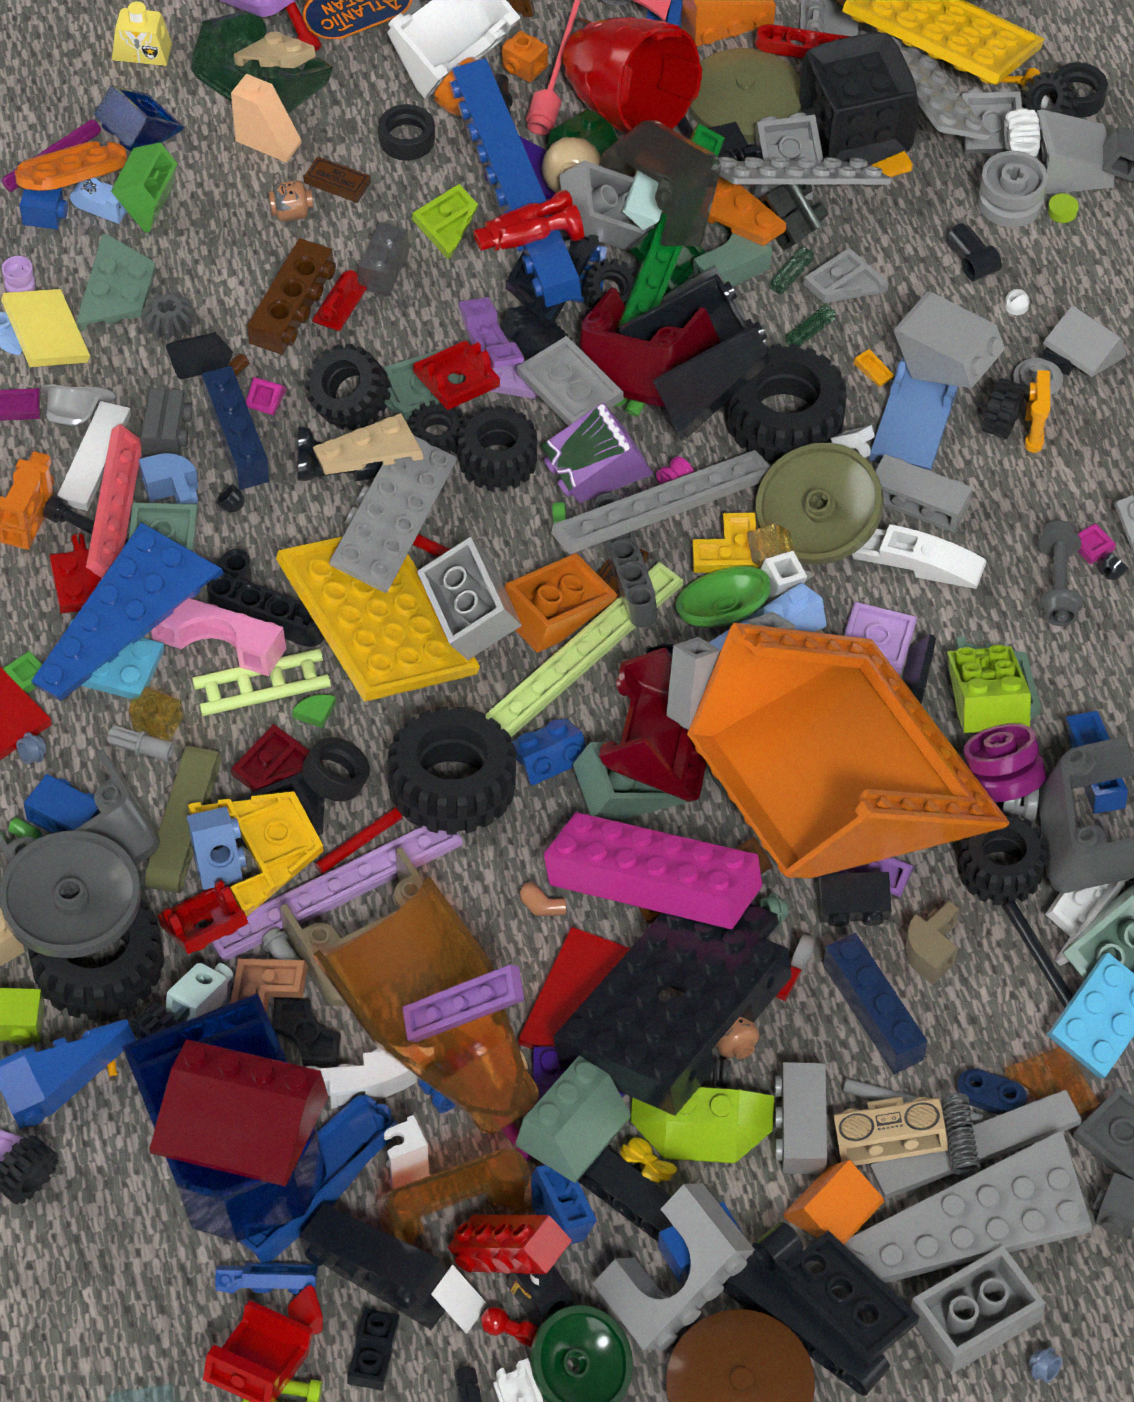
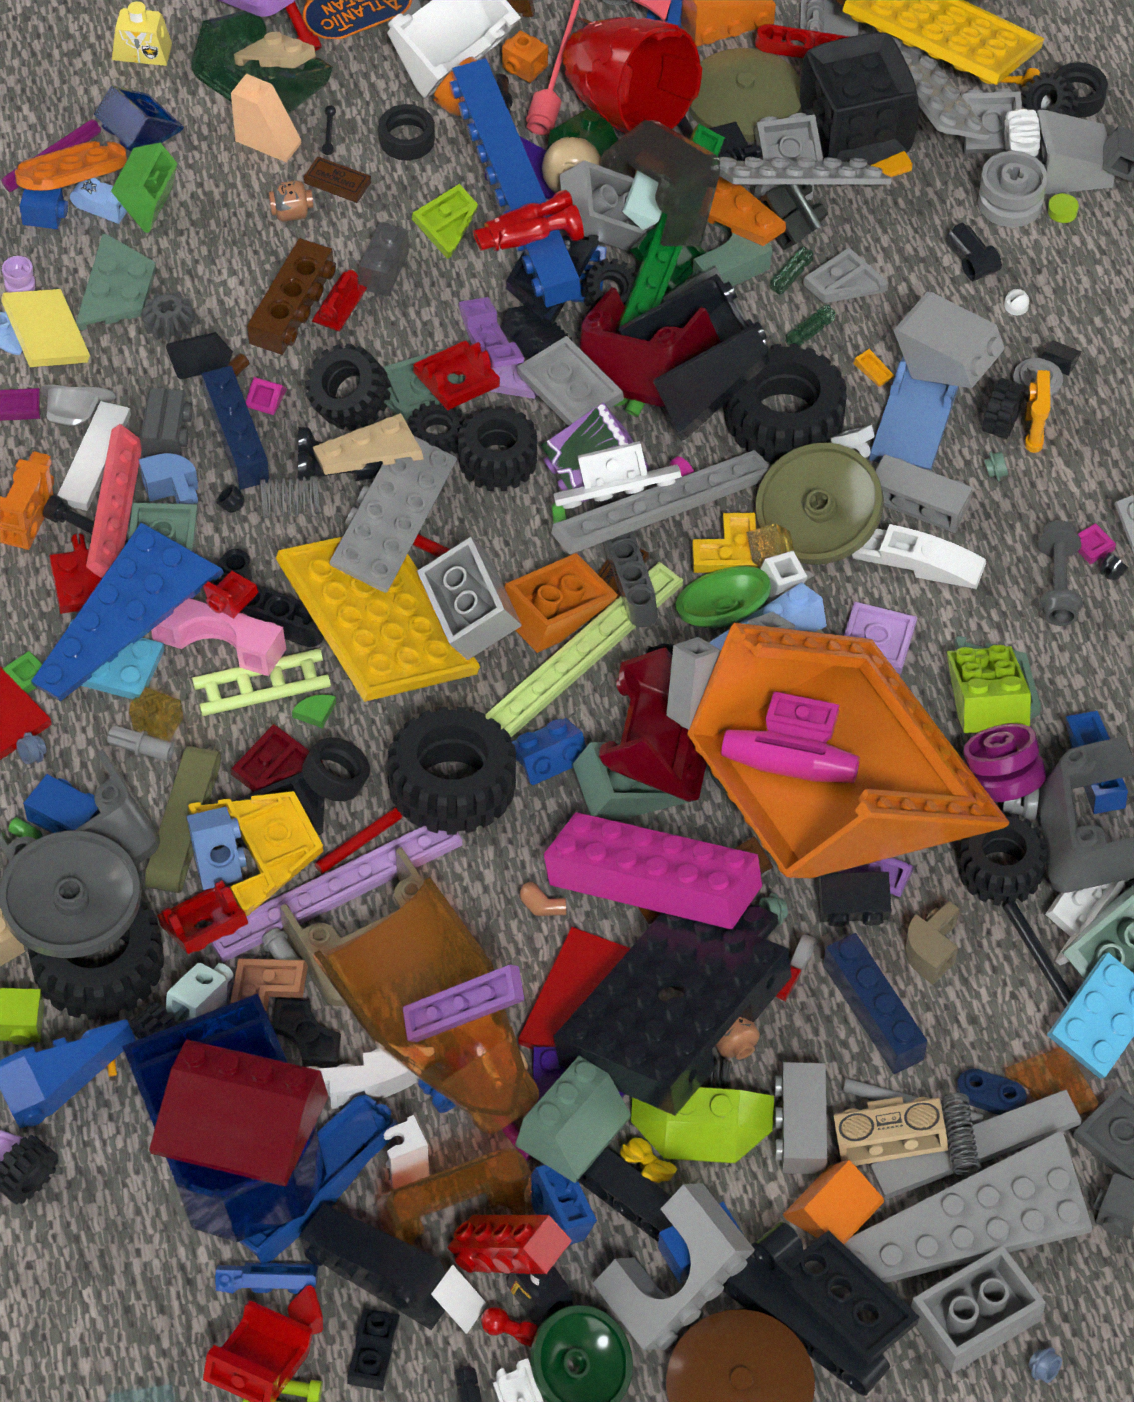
(230, 594): none -> red bracket
(313, 483): none -> light grey piece
(328, 148): none -> black hinge
(612, 472): none -> white bracket
(794, 742): none -> dark pink plate
(918, 666): black slope -> none
(996, 465): none -> sand green plate
(1085, 342): light grey slope -> none

